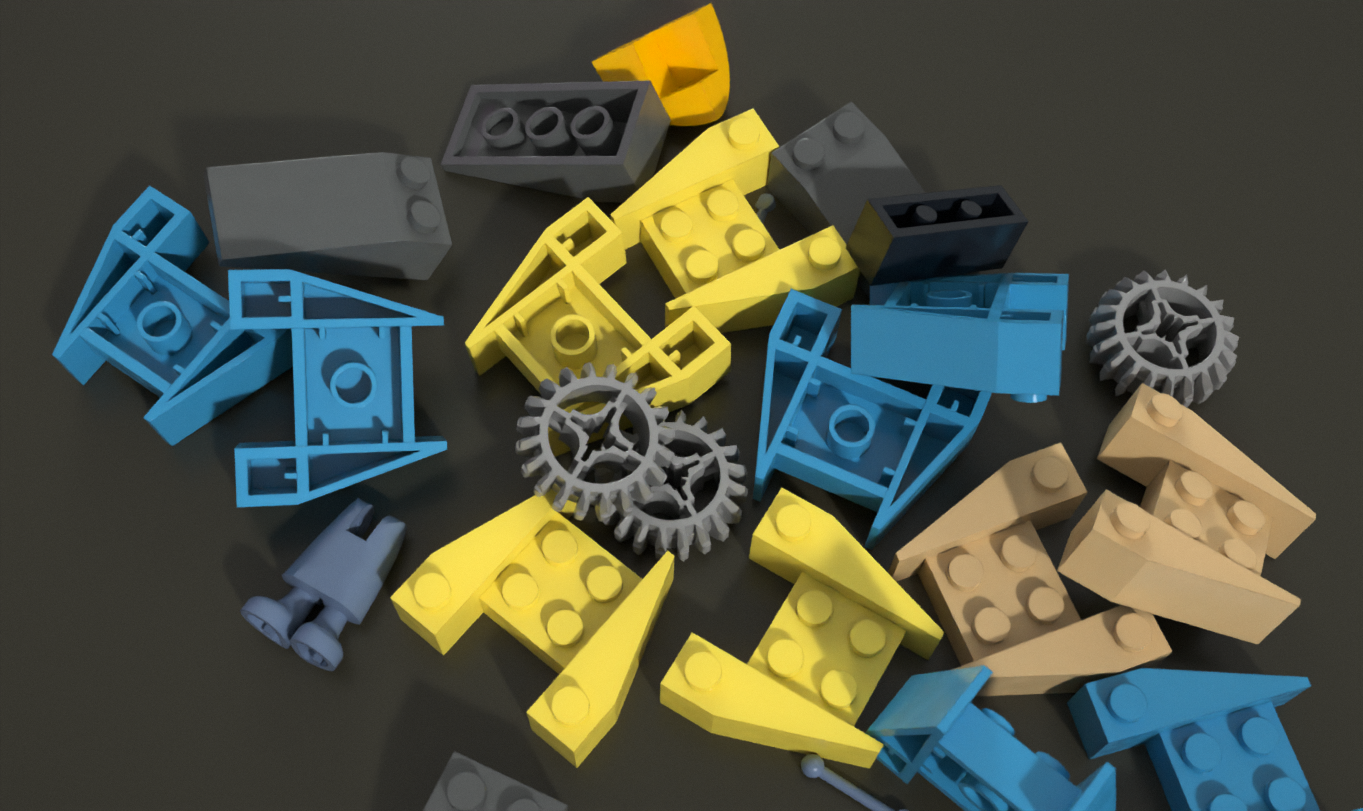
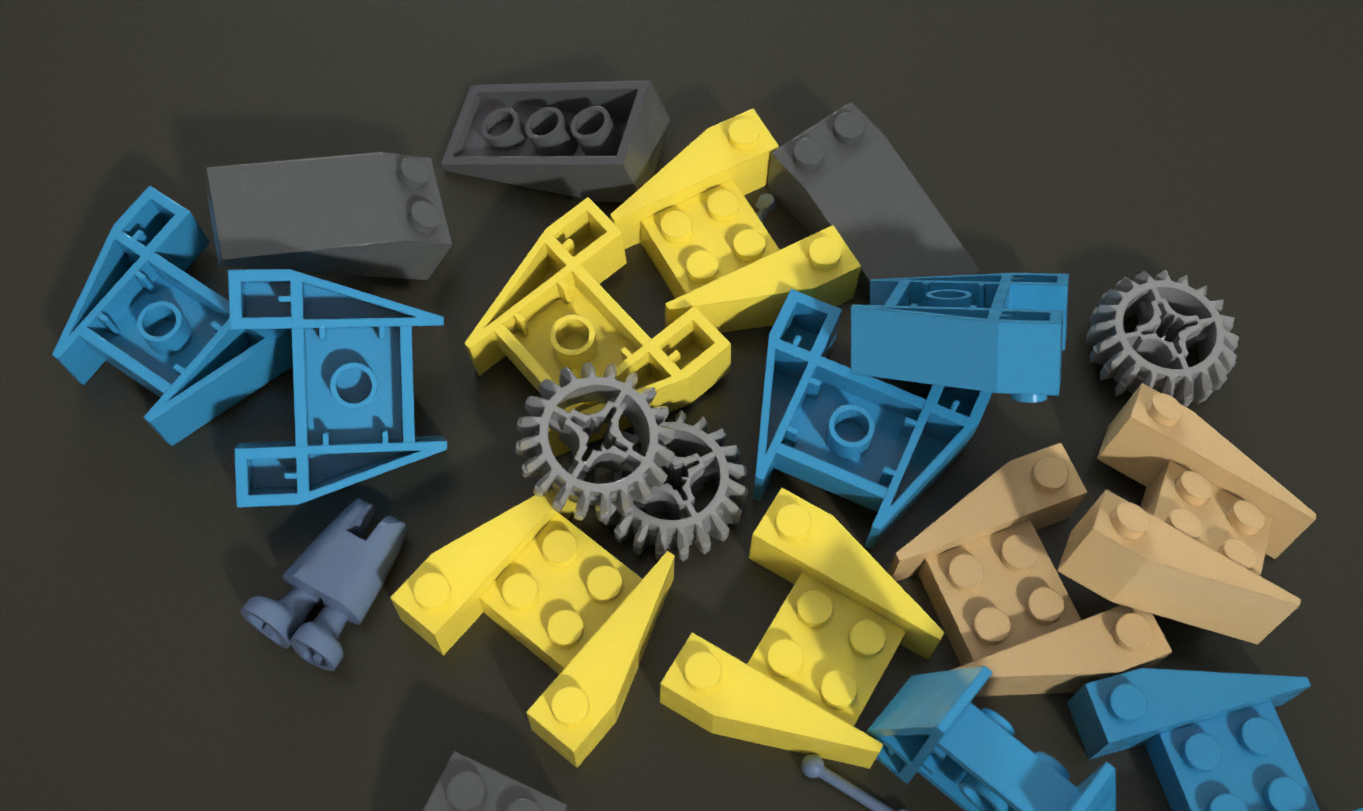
(684, 64): yellow brick -> none
(935, 234): black brick -> none

